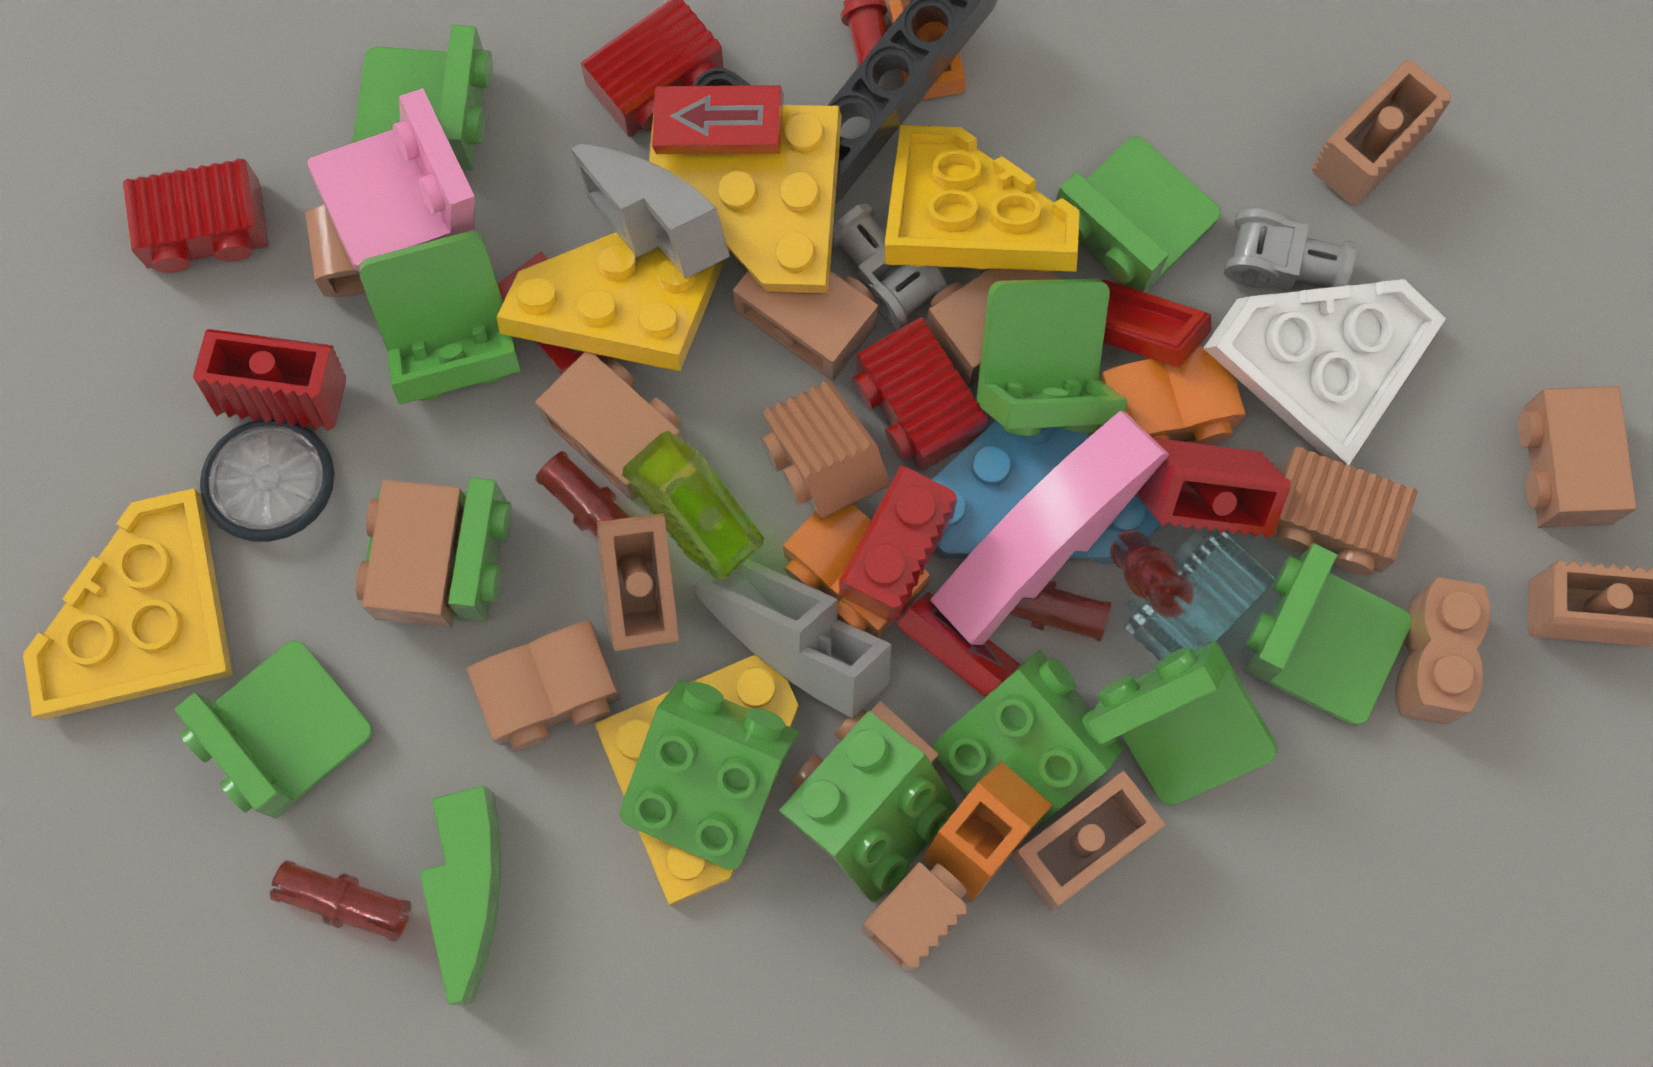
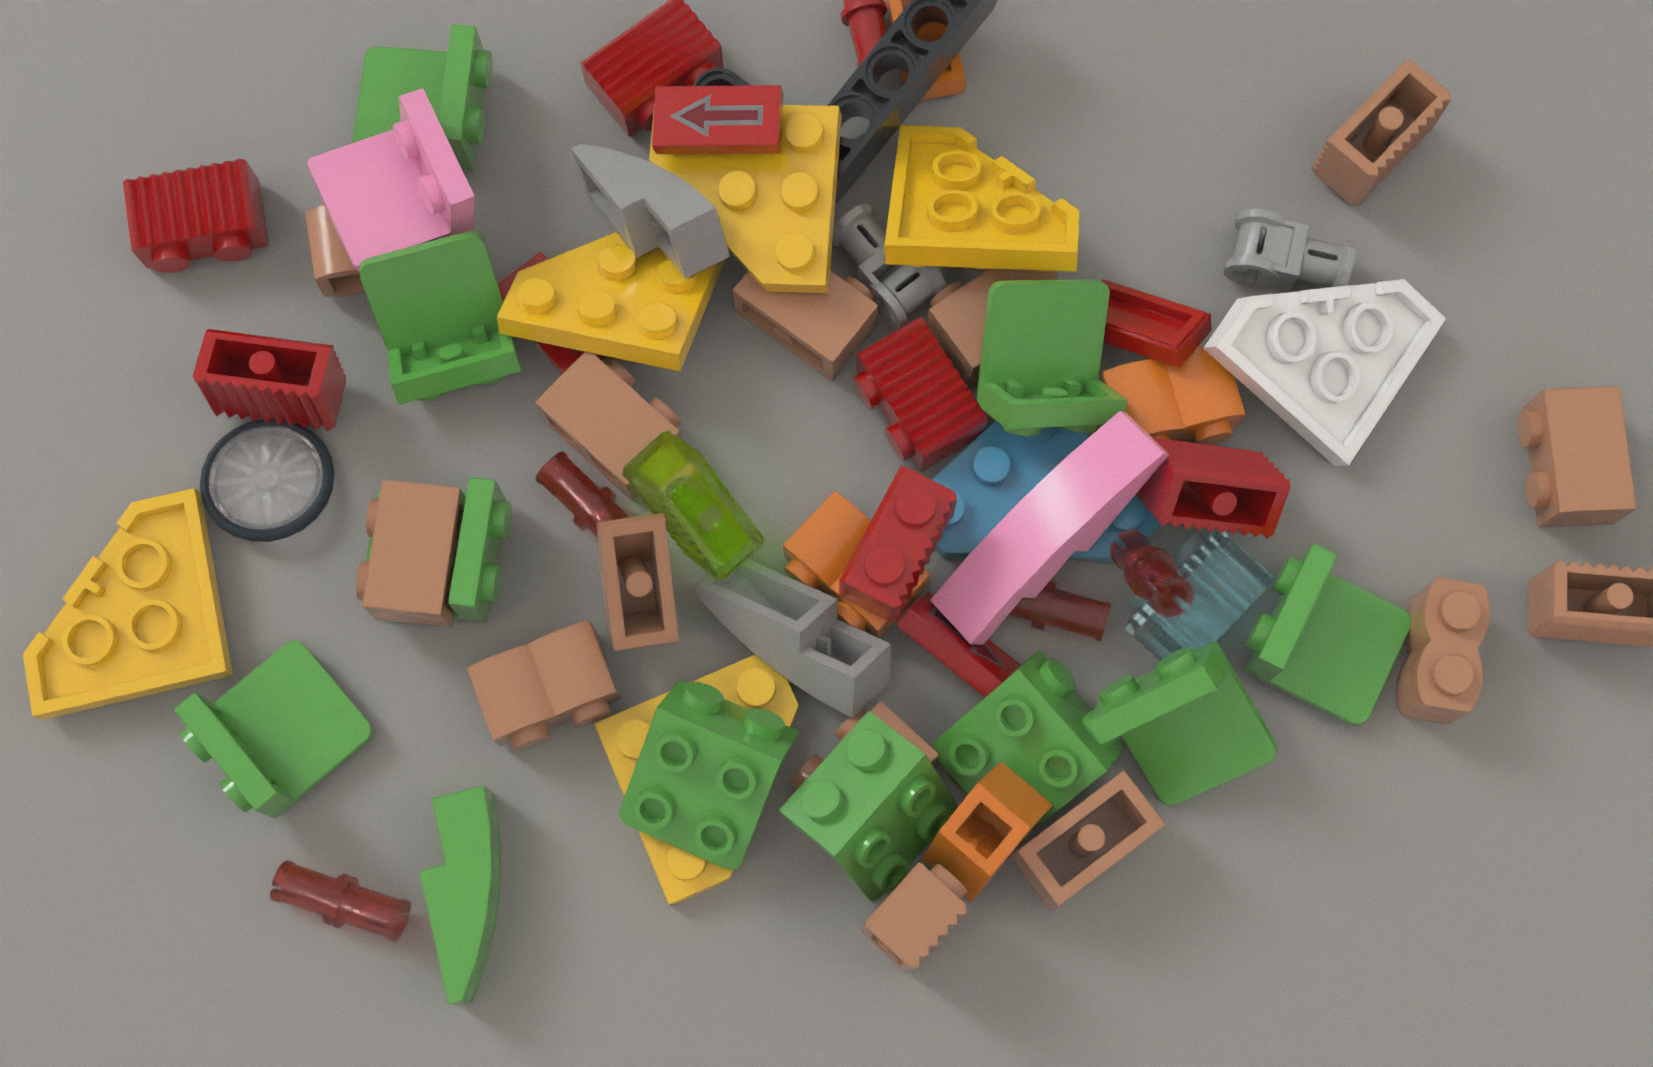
(824, 450): nougat brick -> none
(1138, 213): bright green bracket -> none
(1343, 512): nougat brick -> none

